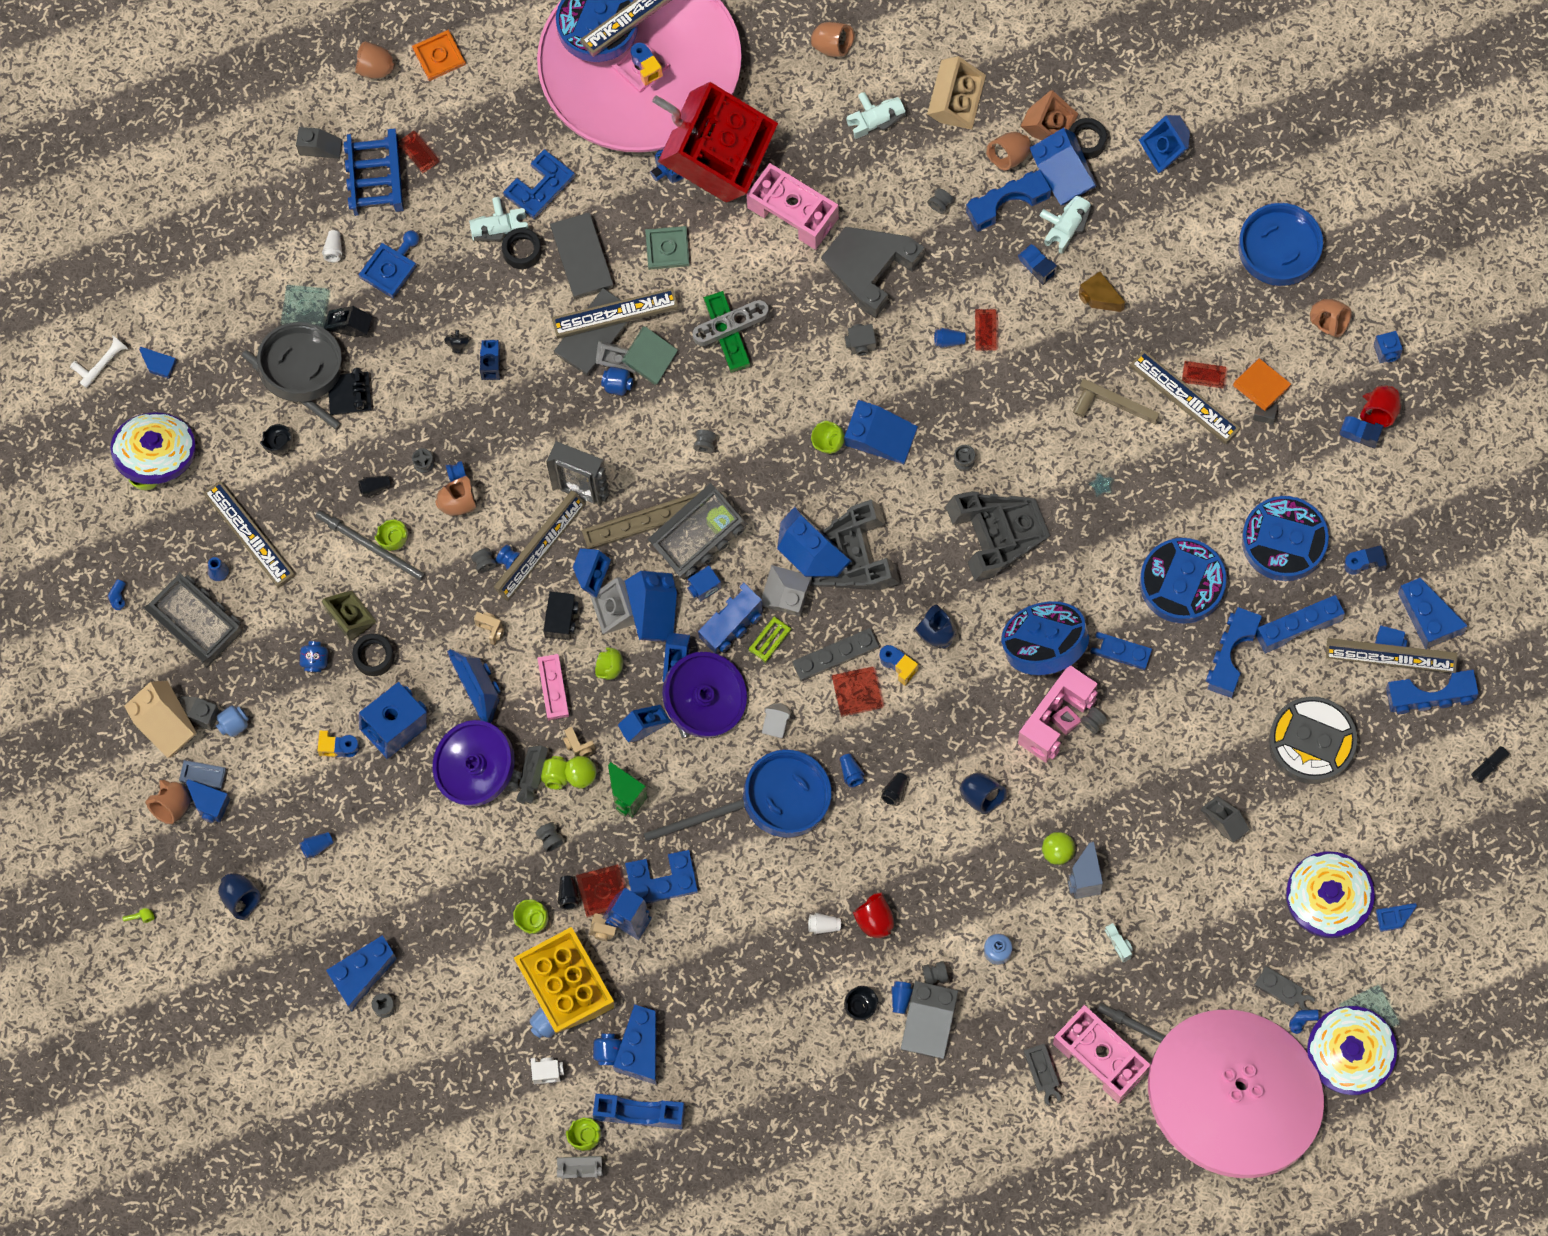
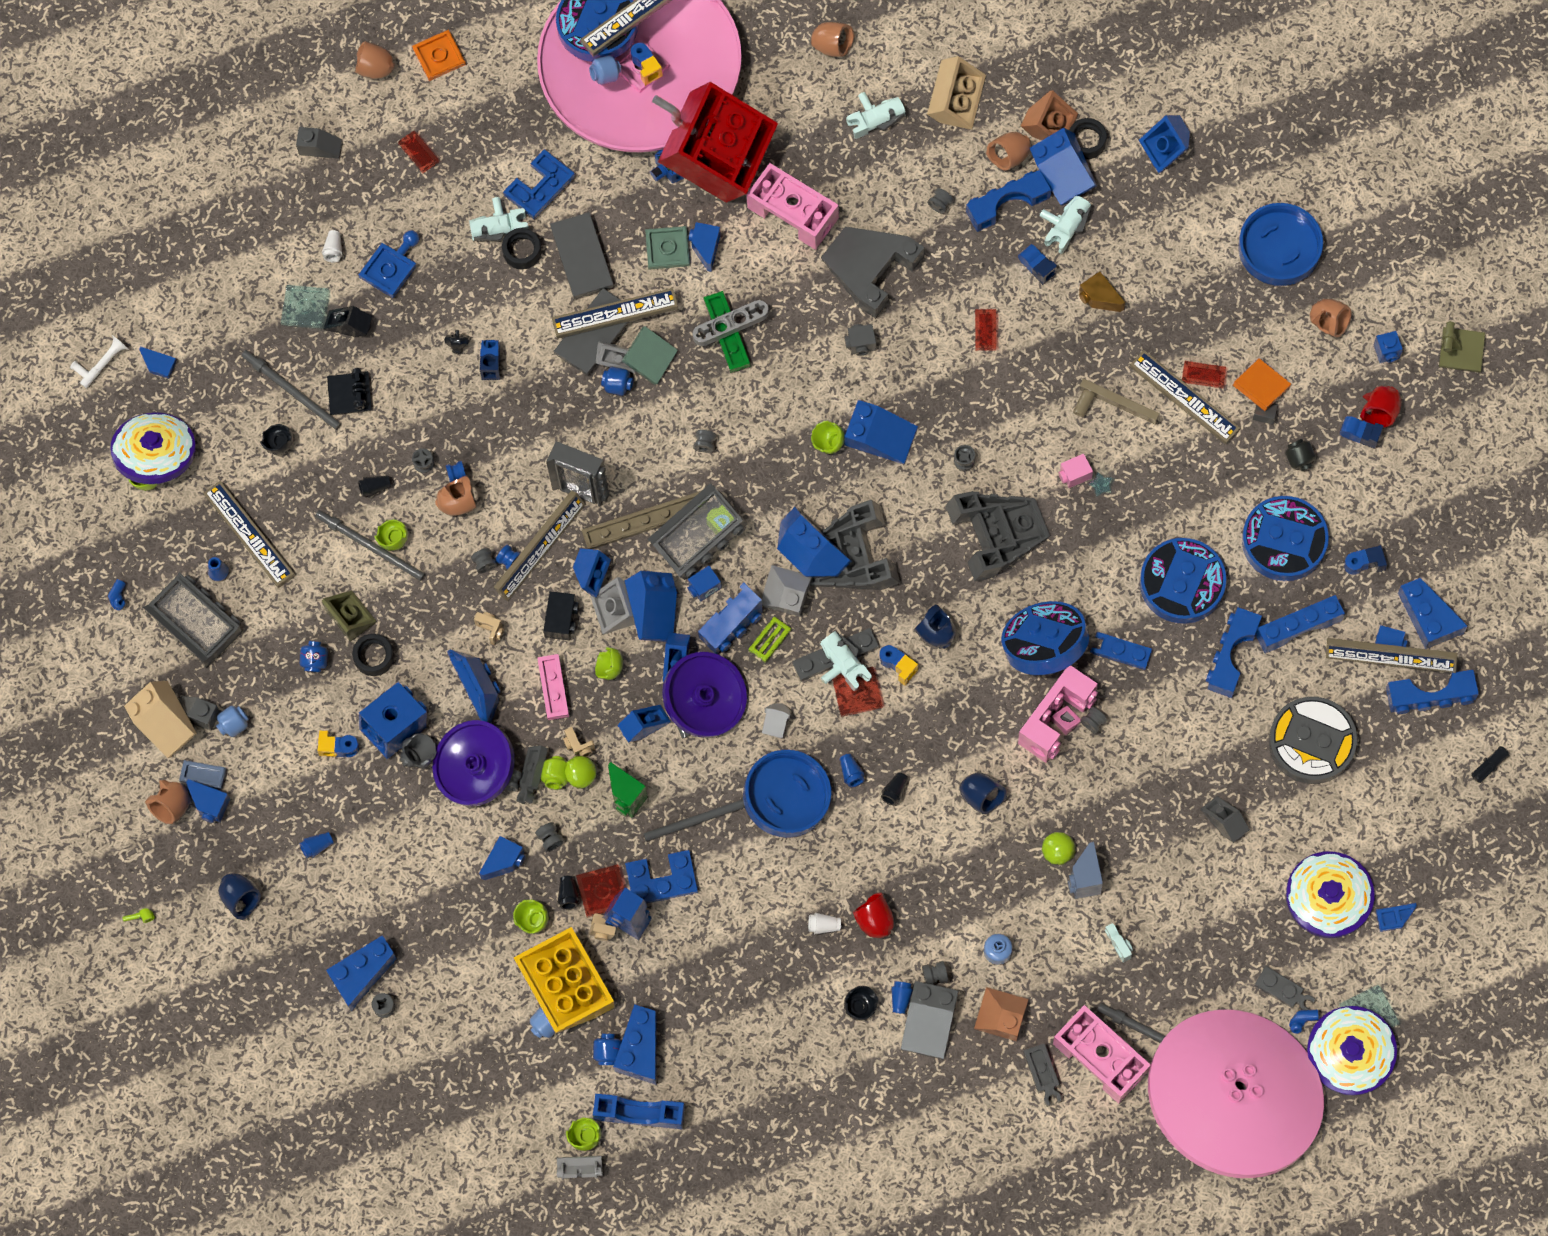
(299, 361): dark grey piece -> none
(391, 161): blue fence -> none
(418, 751): none -> dark grey hair
(502, 859): none -> blue slope
(546, 1070): white brick -> none
(605, 70): none -> medium blue head
(705, 243): none -> blue slope
(844, 658): none -> light aqua piece
(946, 337): blue cone -> none
(1001, 1014): none -> nougat slope
(1075, 471): none -> bright pink brick
(1300, 454): none -> pearl dark grey head
(1461, 349): none -> olive plate

